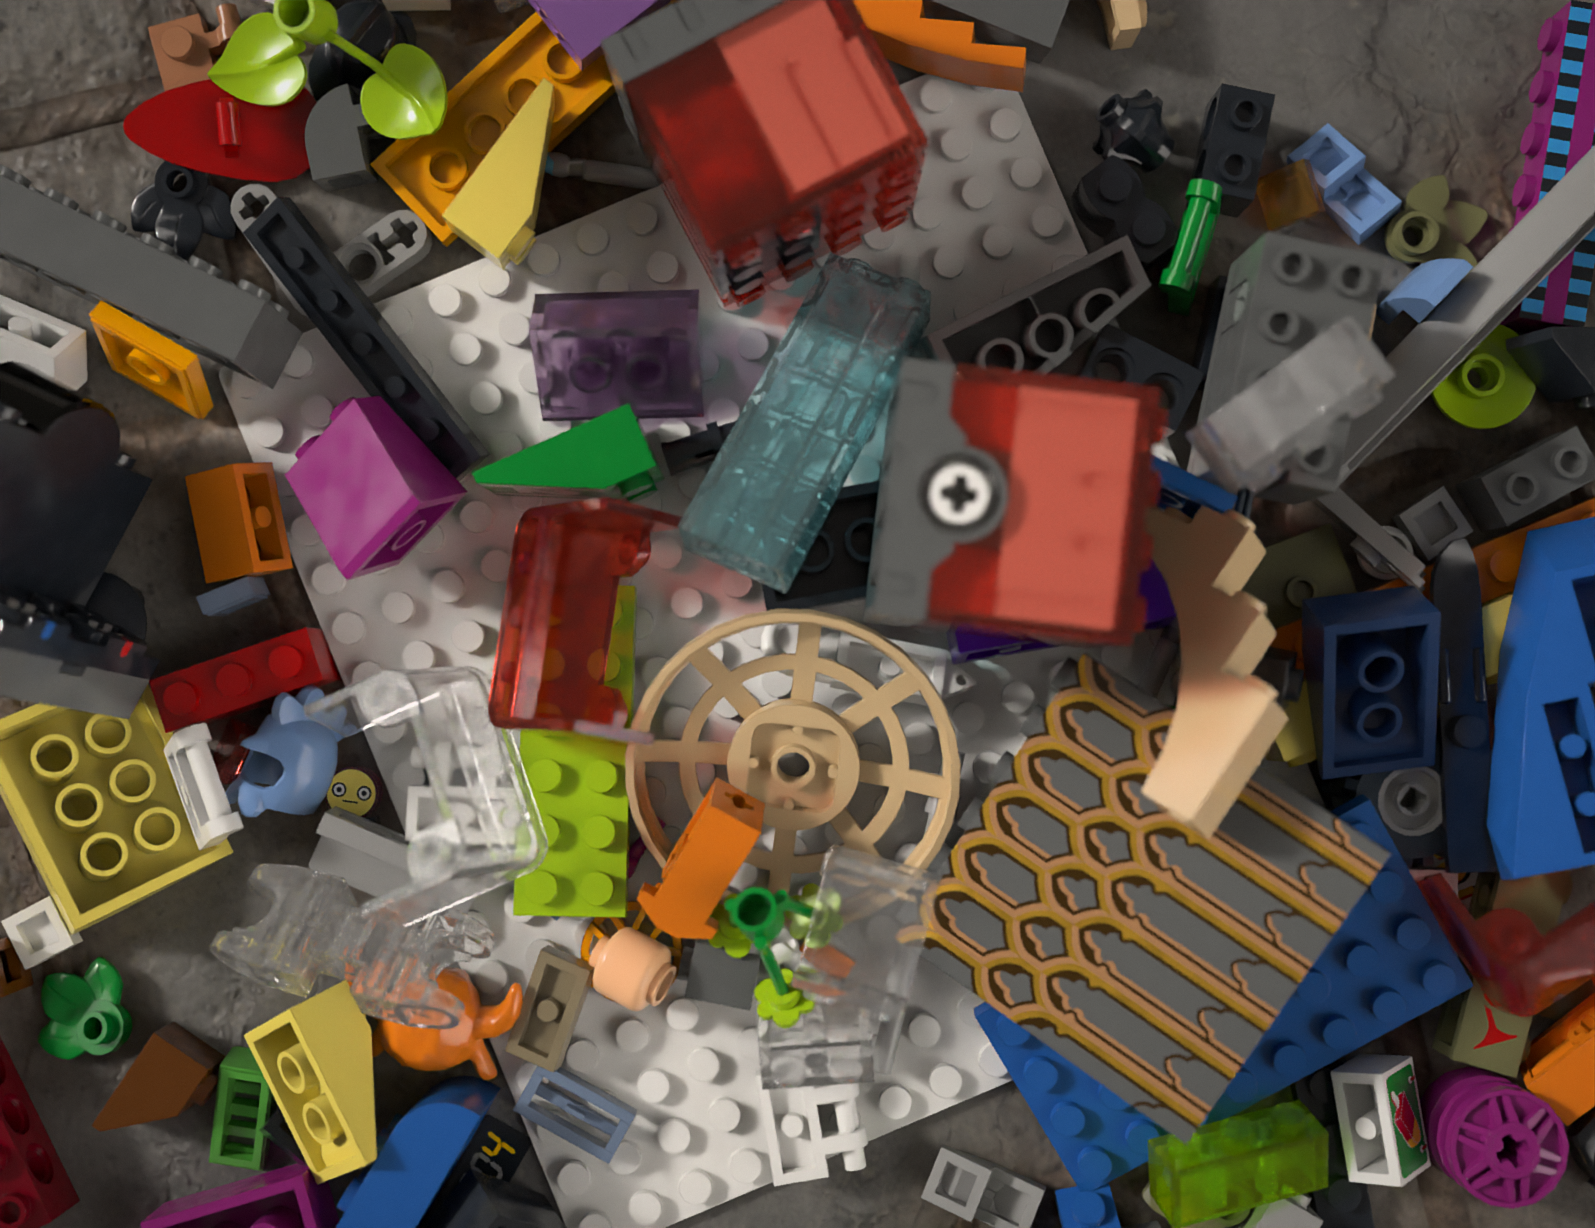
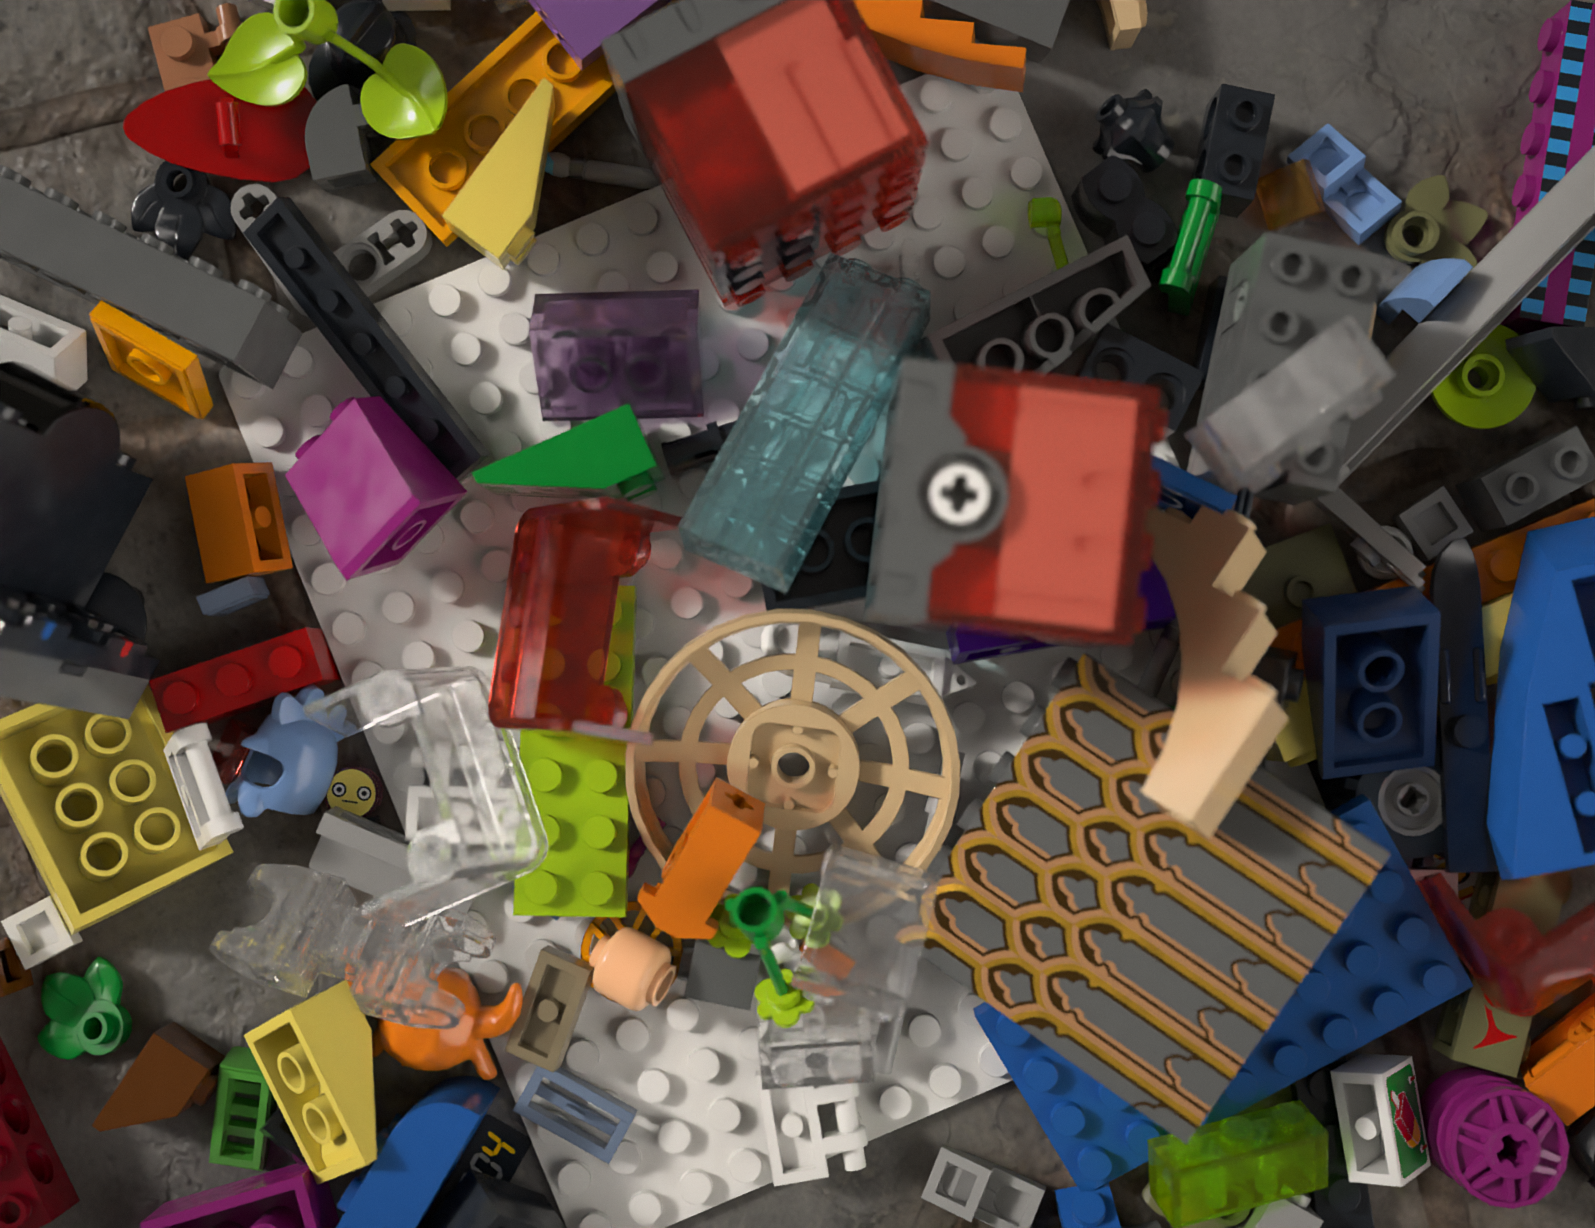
(1047, 213): none -> clear neon green hand

